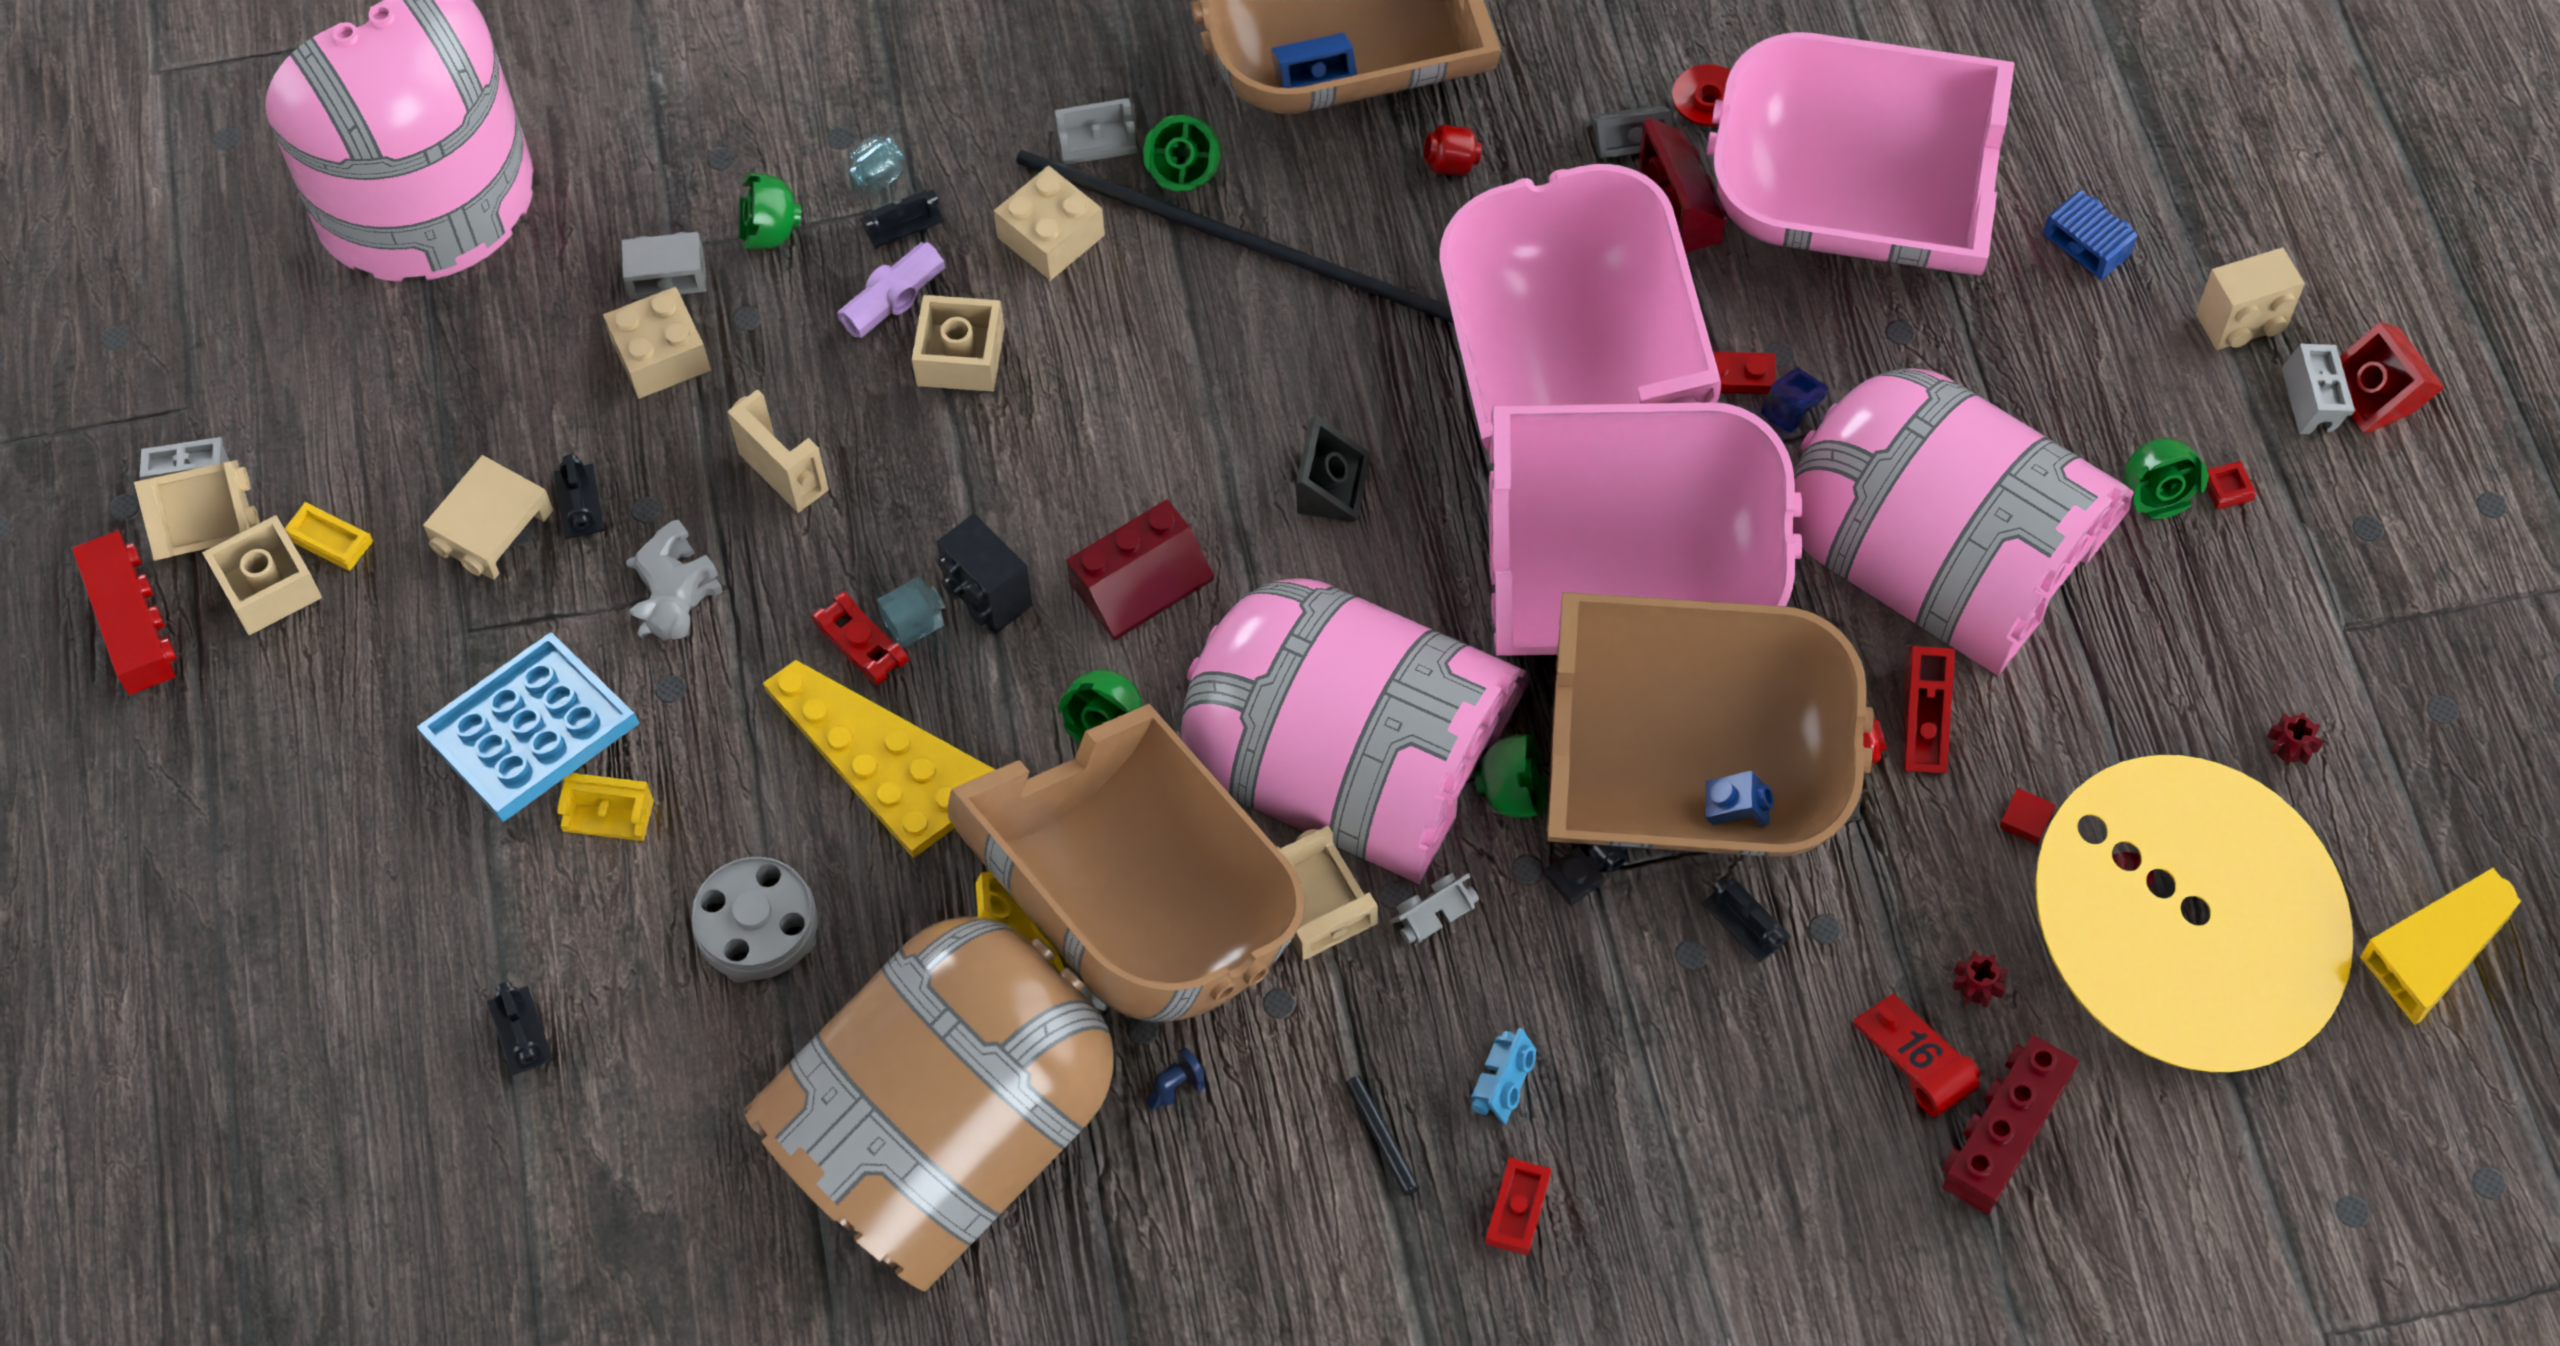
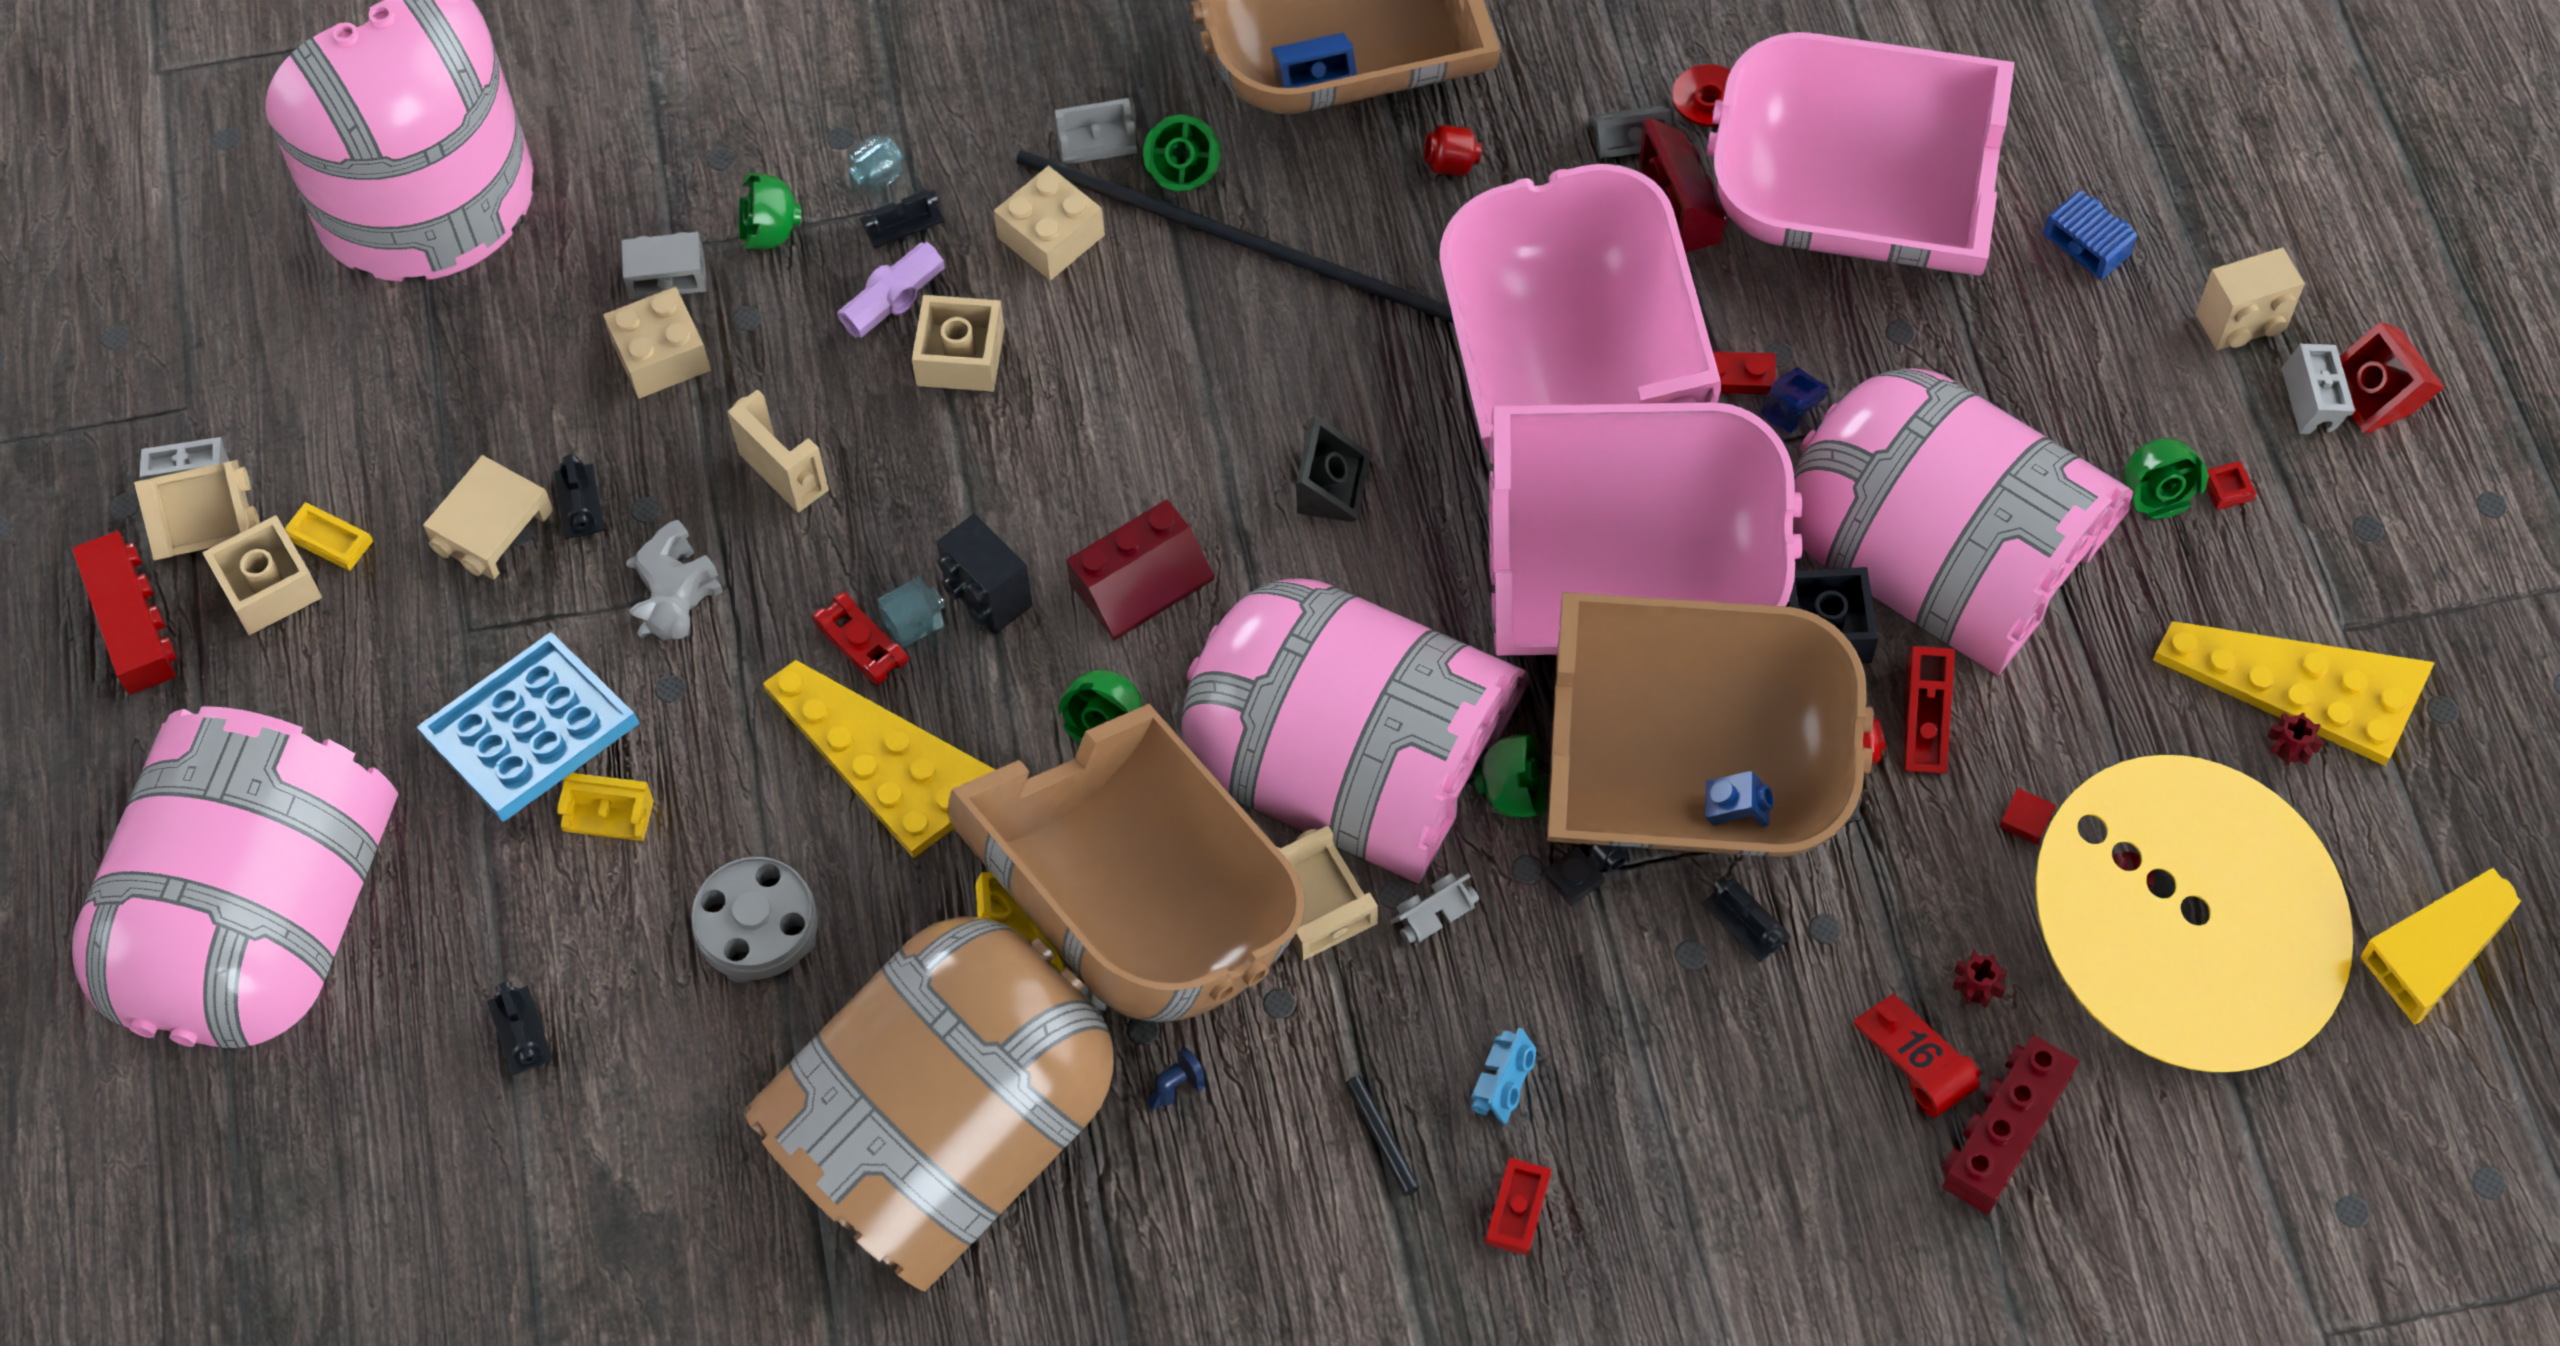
(228, 879): none -> bright pink cylinder
(1843, 600): none -> black brick
(2351, 693): none -> yellow wing

